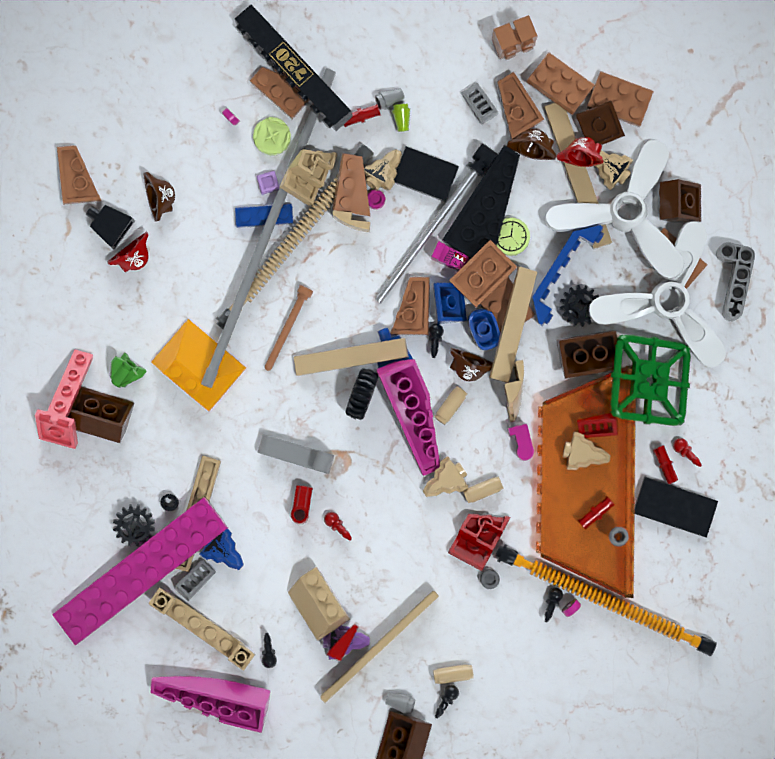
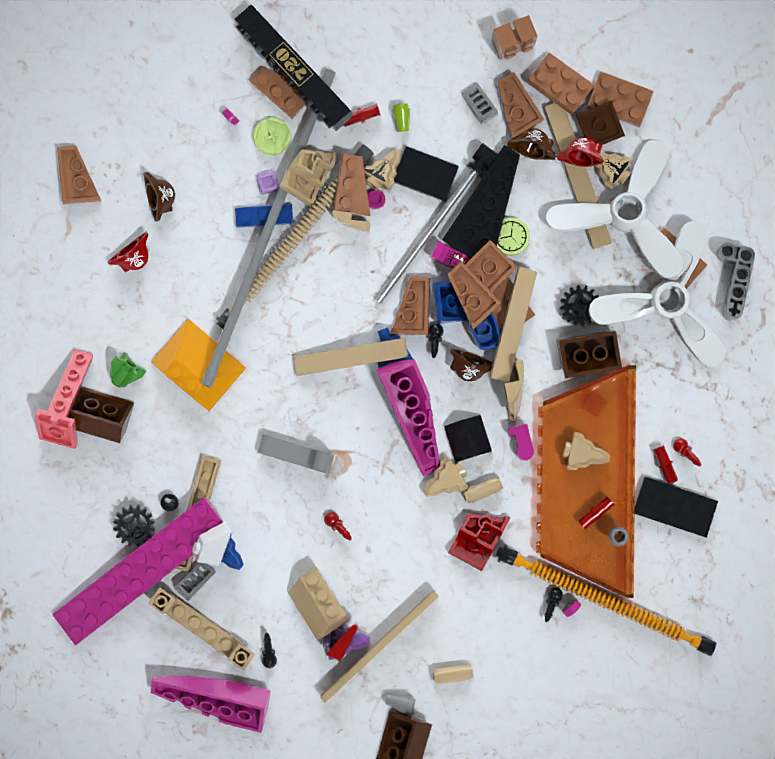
(110, 224): black torso -> none
(212, 544): none -> white slope
(301, 502): red piece -> none
(303, 294): nougat piece -> none
(361, 394): black gear -> none
(389, 98): light grey cone -> none
(450, 405): tan piece -> none
(451, 693): black bar -> none
(468, 438): none -> black slope
(473, 294): none -> nougat wing
(489, 579): flat silver tile -> none
(590, 235): blue slope -> none
(599, 432): red slope -> none
(641, 388): green plate -> none
(680, 201): reddish brown slope -> none

